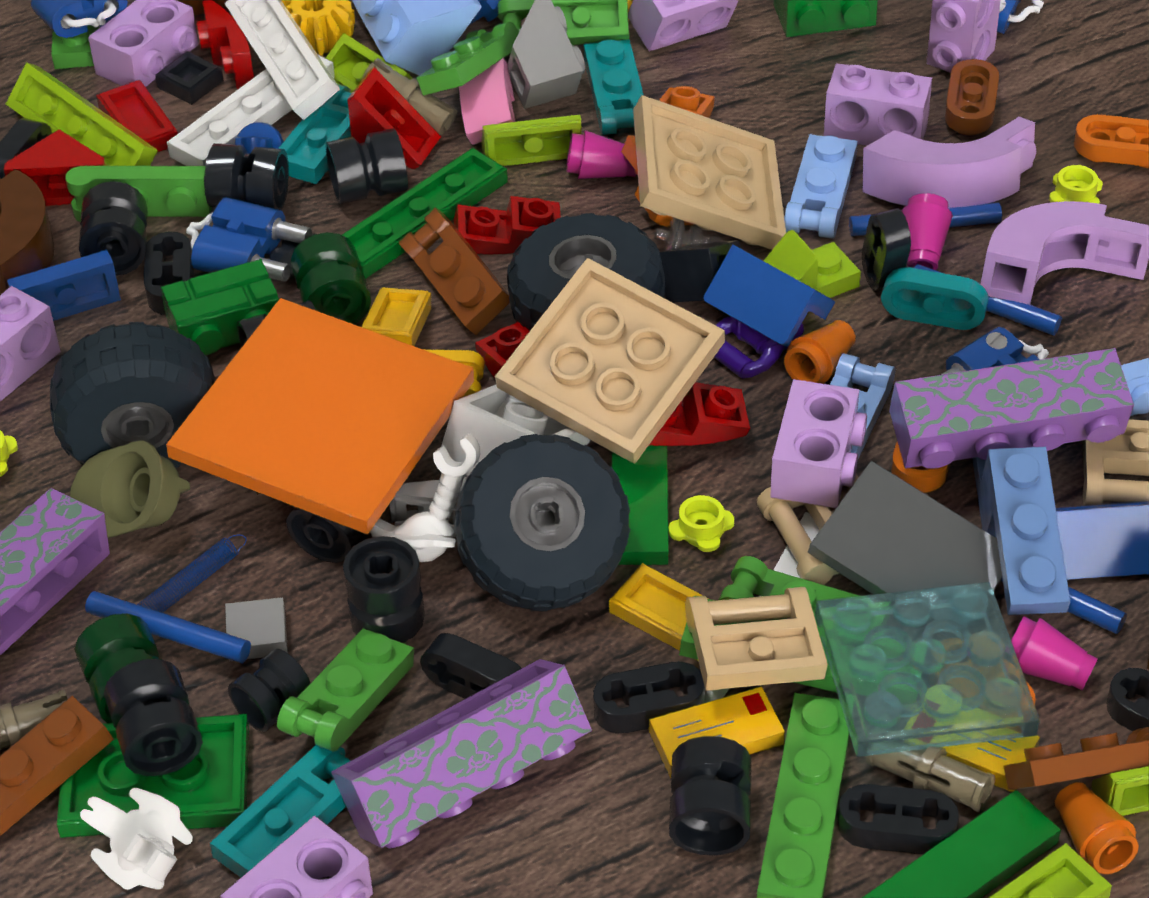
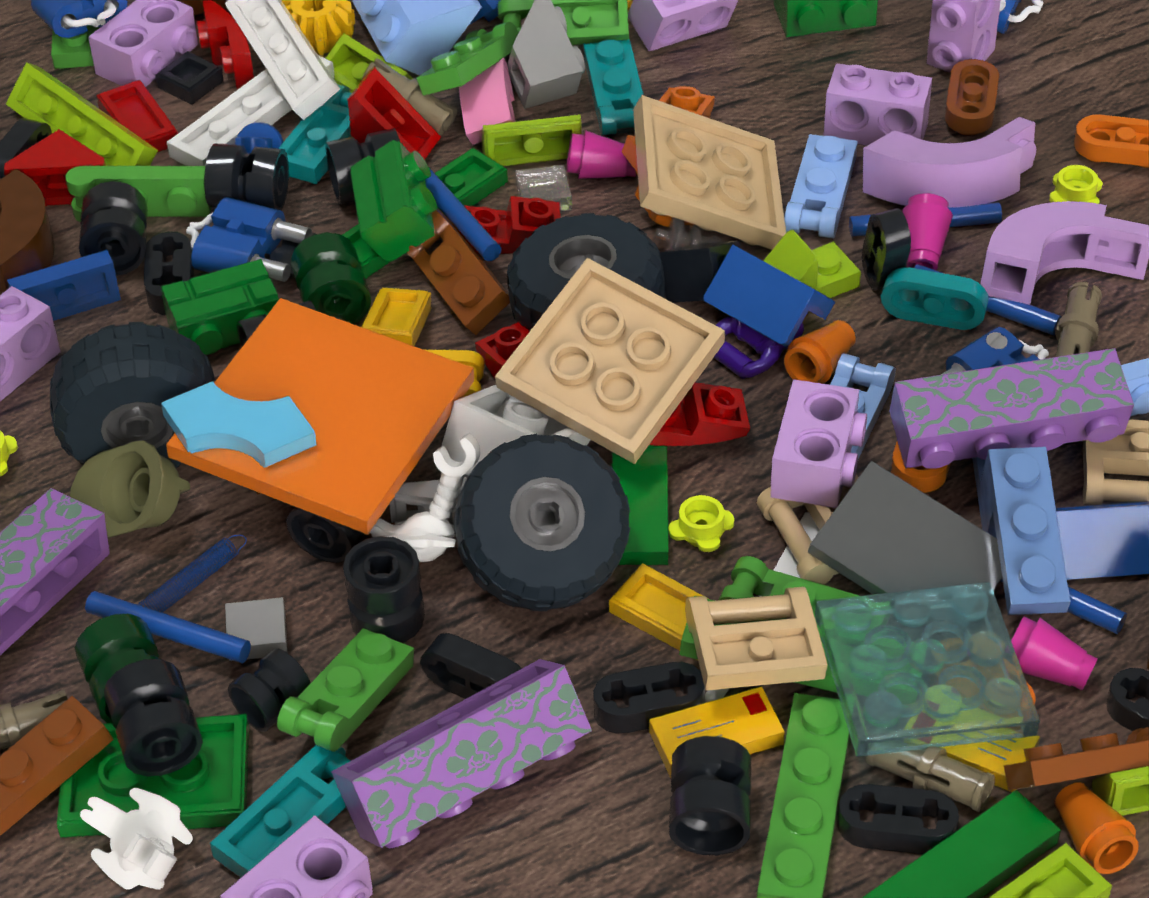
(260, 429): none -> medium azure tile
(393, 200): none -> green brick
(463, 219): none -> blue bar
(545, 183): none -> clear tile
(1078, 326): none -> dark tan pin

